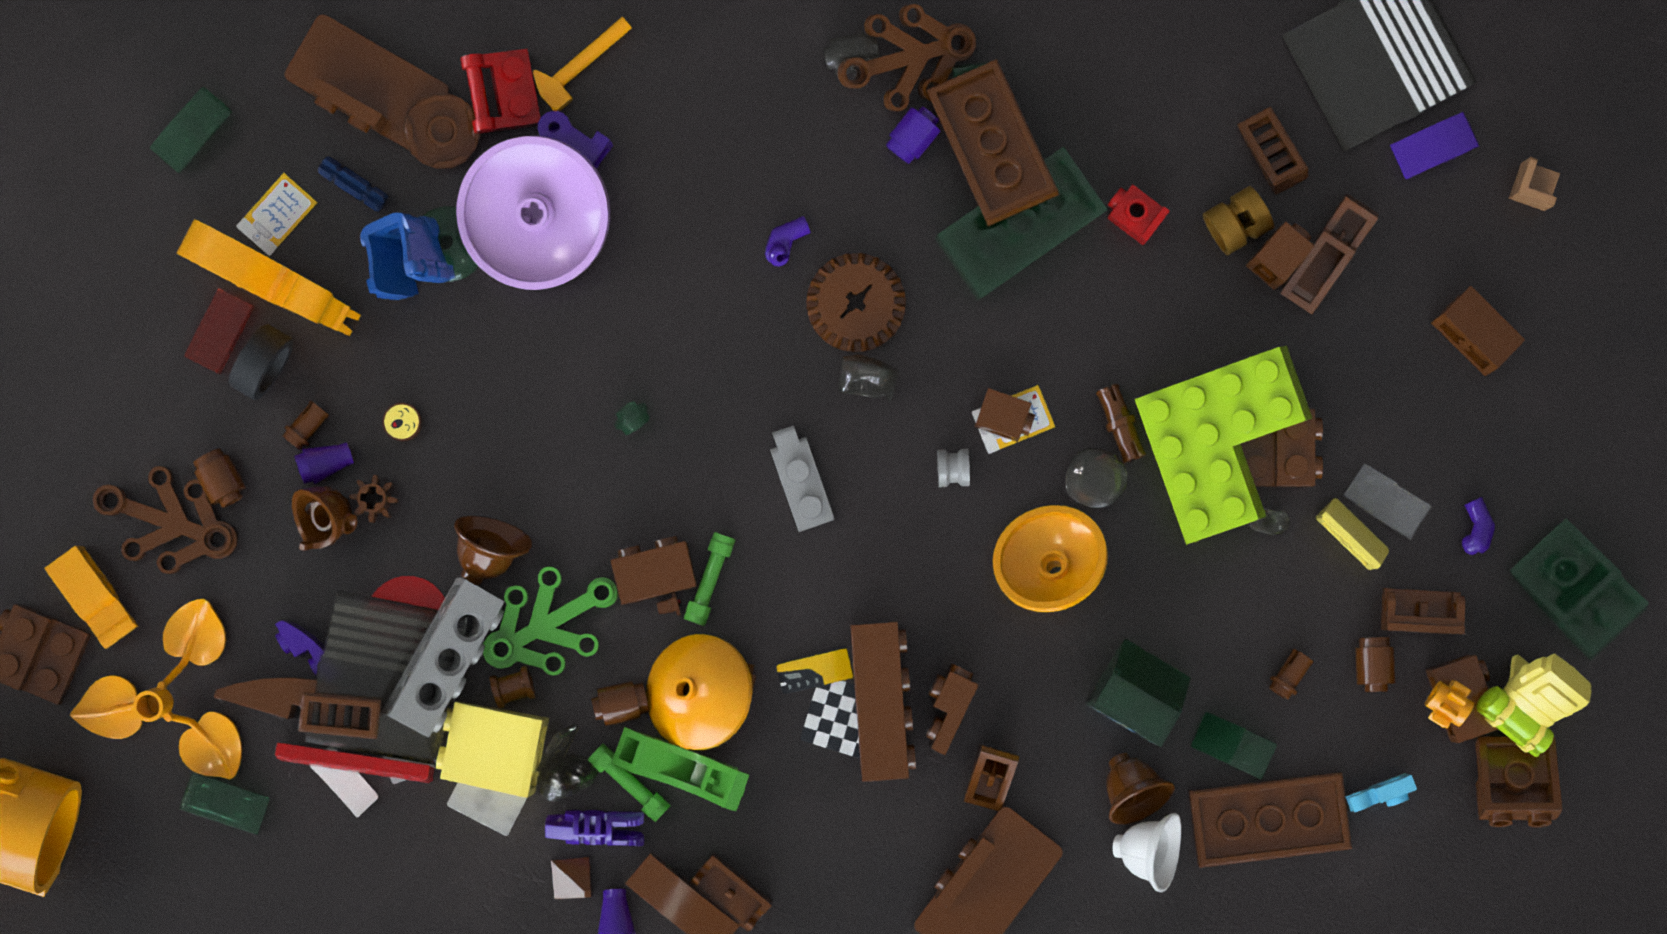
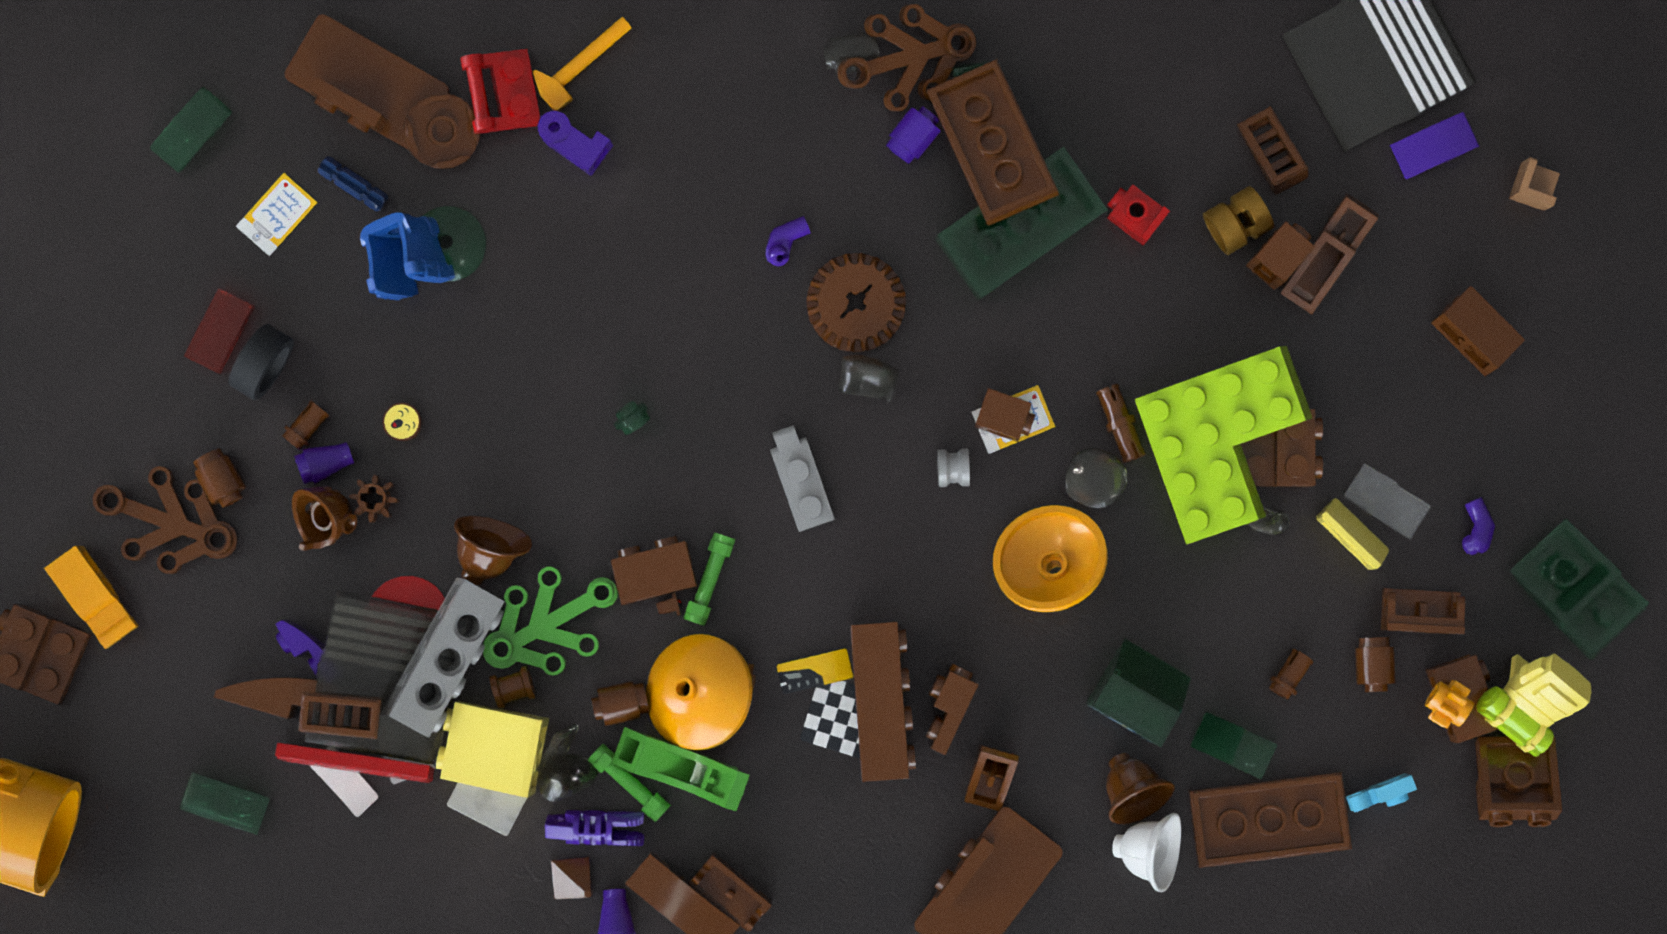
(117, 712): light orange plant -> none
(263, 276): light orange animal -> none
(533, 212): lavender dish -> none

